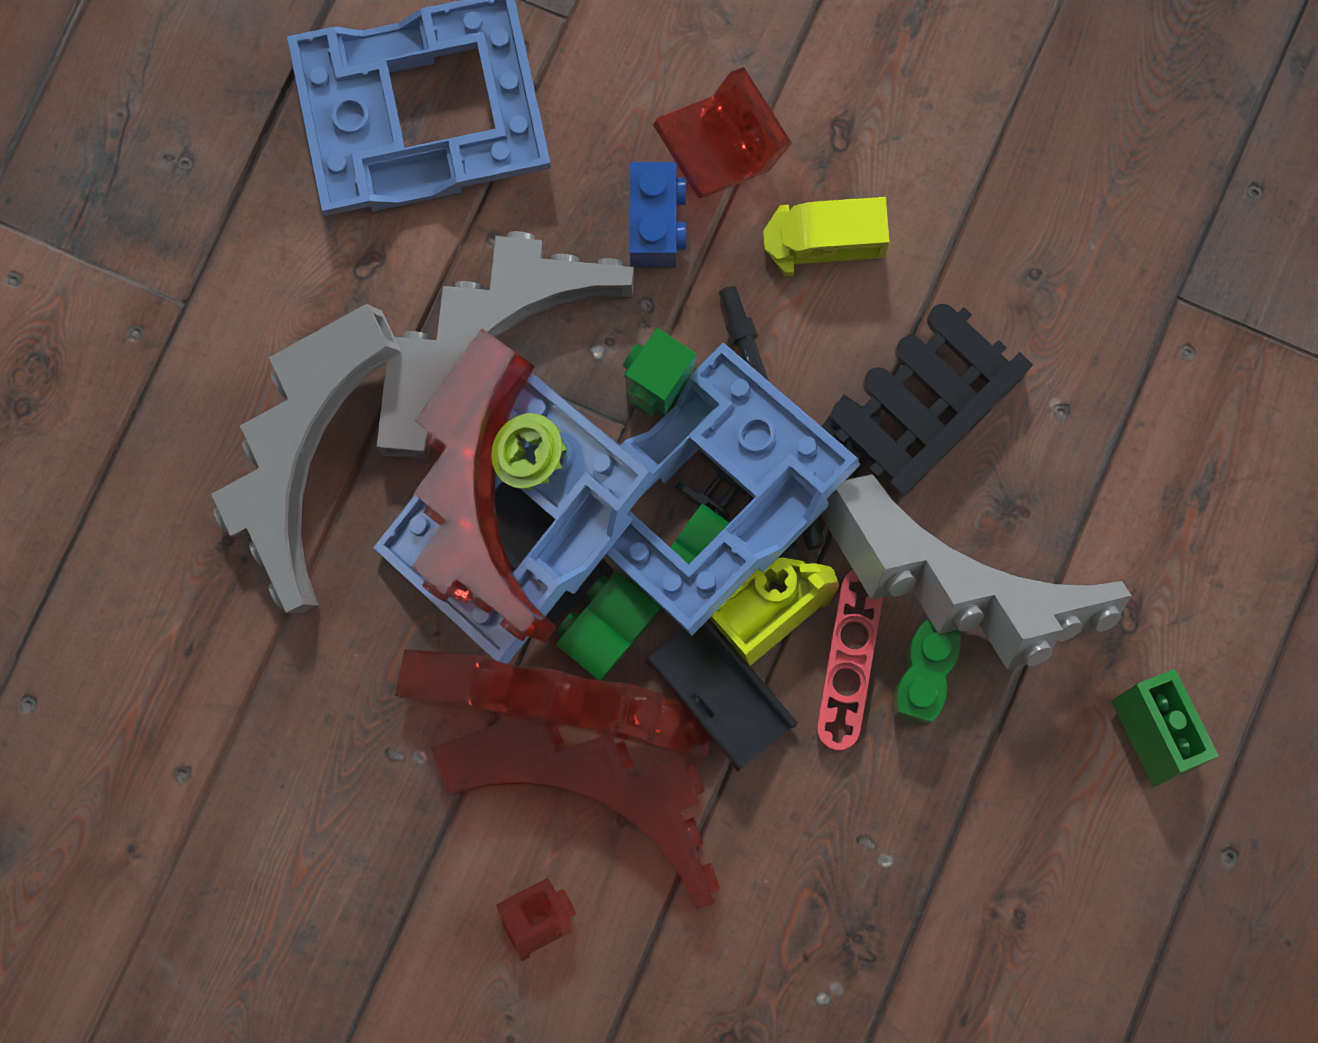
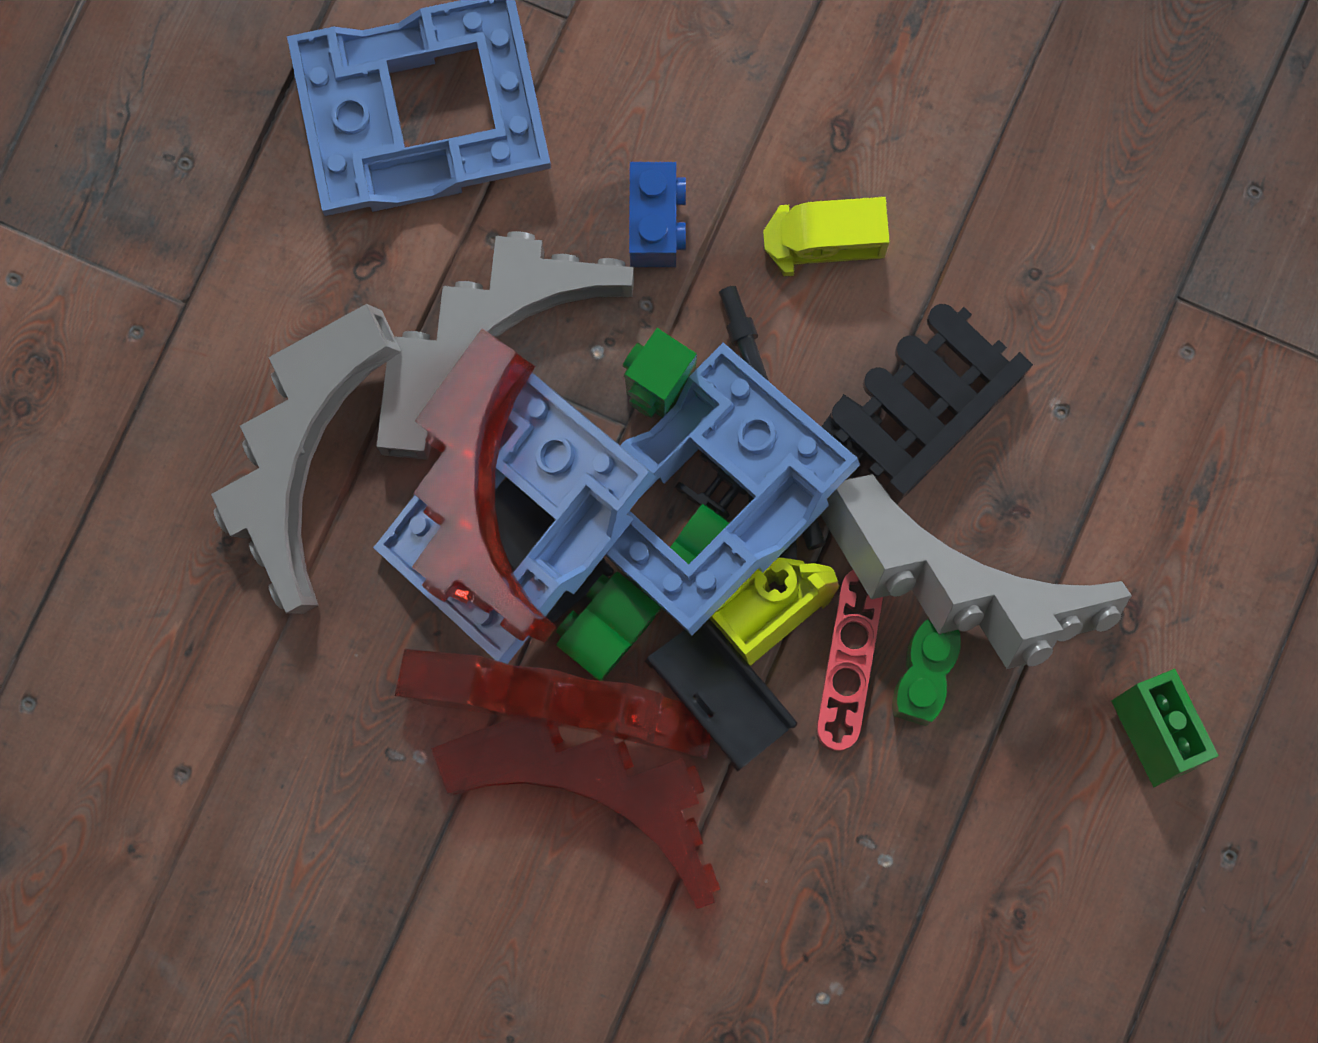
(509, 450): lime gear -> none
(522, 908): clear red brick -> none
(724, 136): clear red bracket -> none

